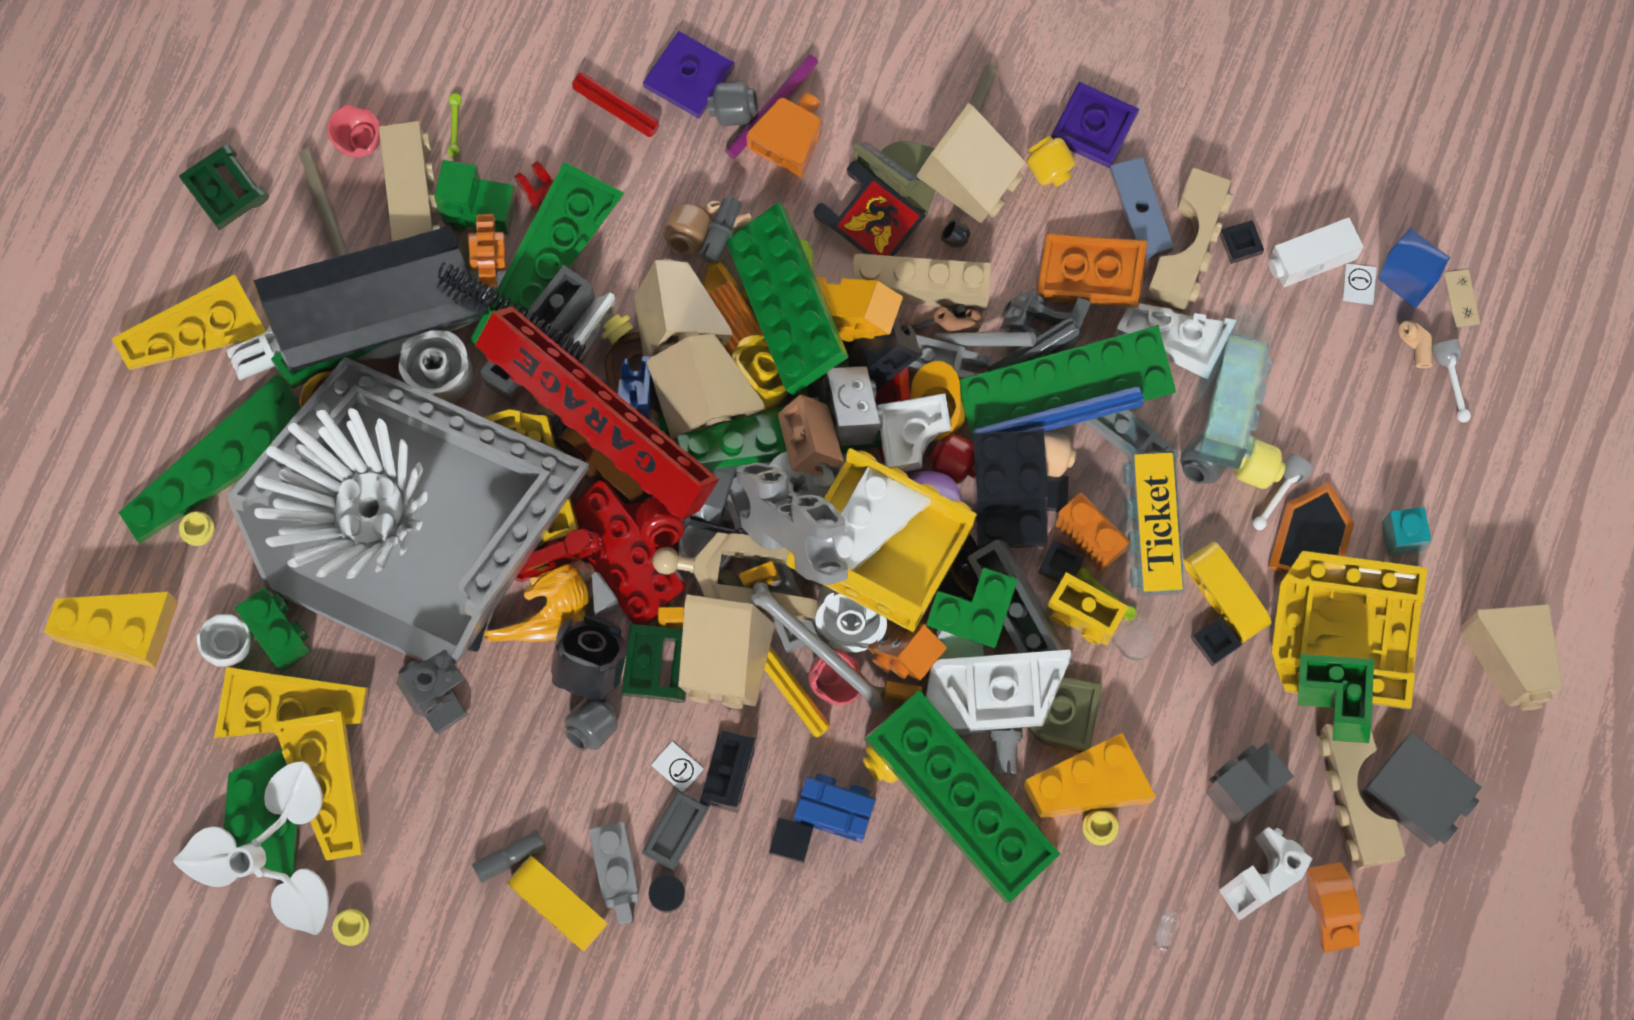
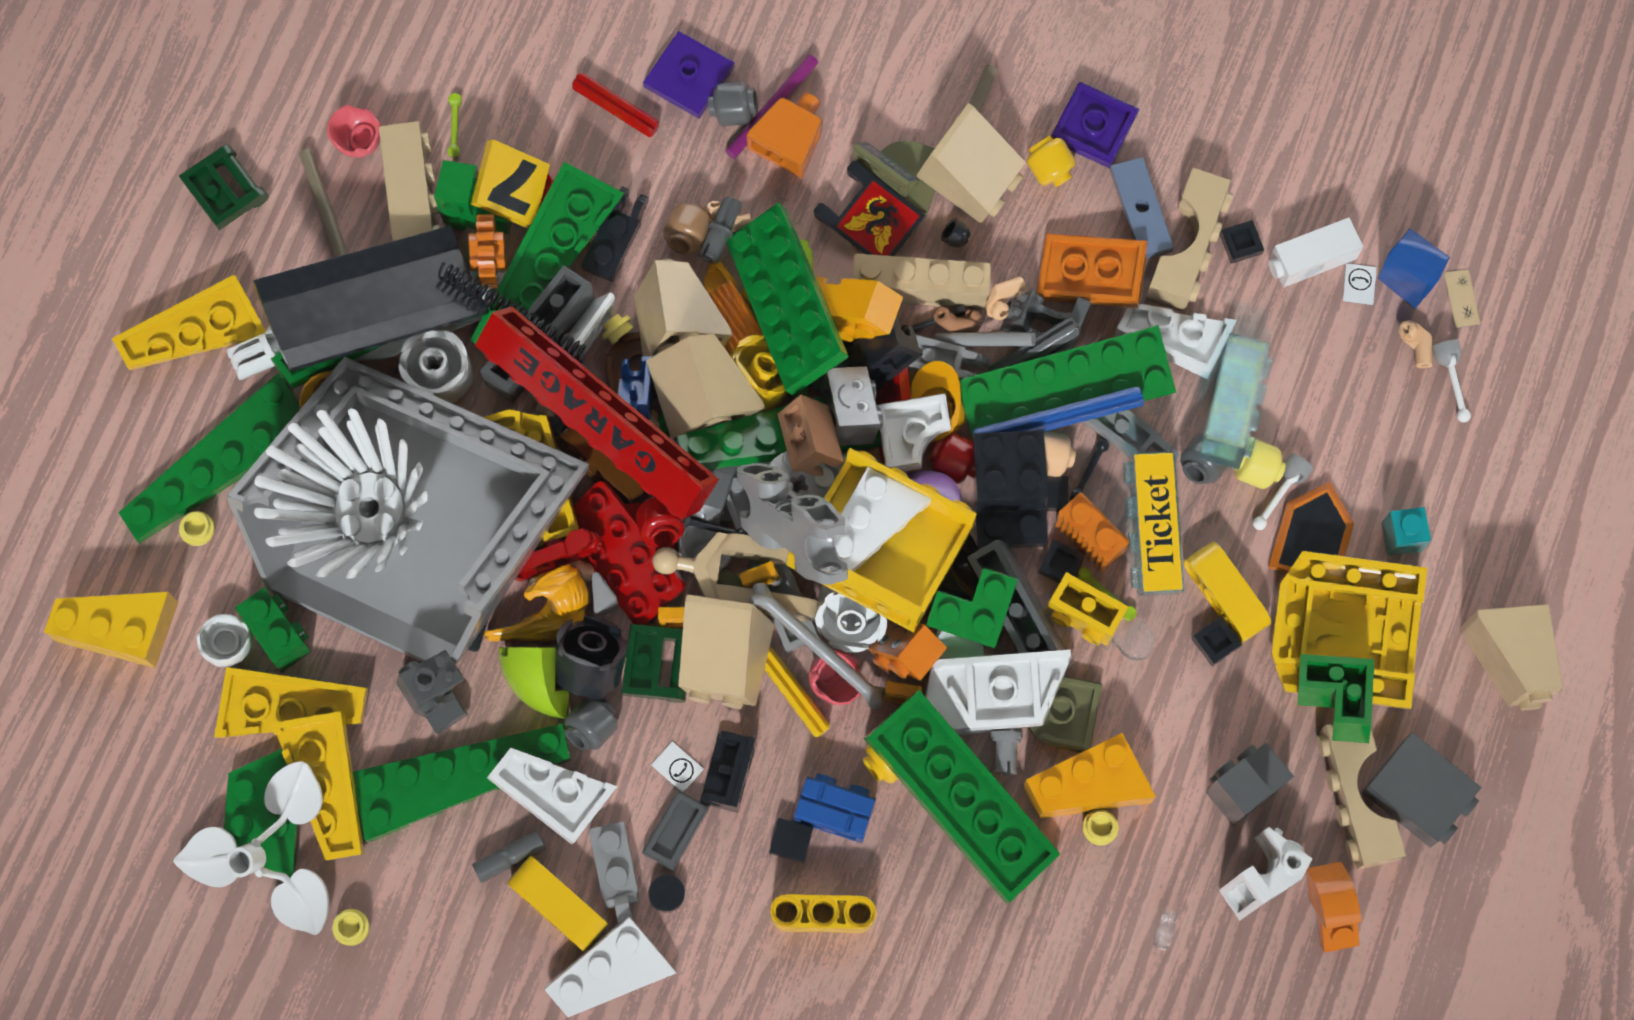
(426, 785): none -> green wing
(510, 183): none -> yellow tile
(532, 678): none -> lime brick
(551, 793): none -> white wing
(609, 969): none -> white wing
(614, 239): none -> black hinge
(839, 904): none -> yellow beam
(998, 297): none -> light nougat arm
(1102, 446): none -> black hinge

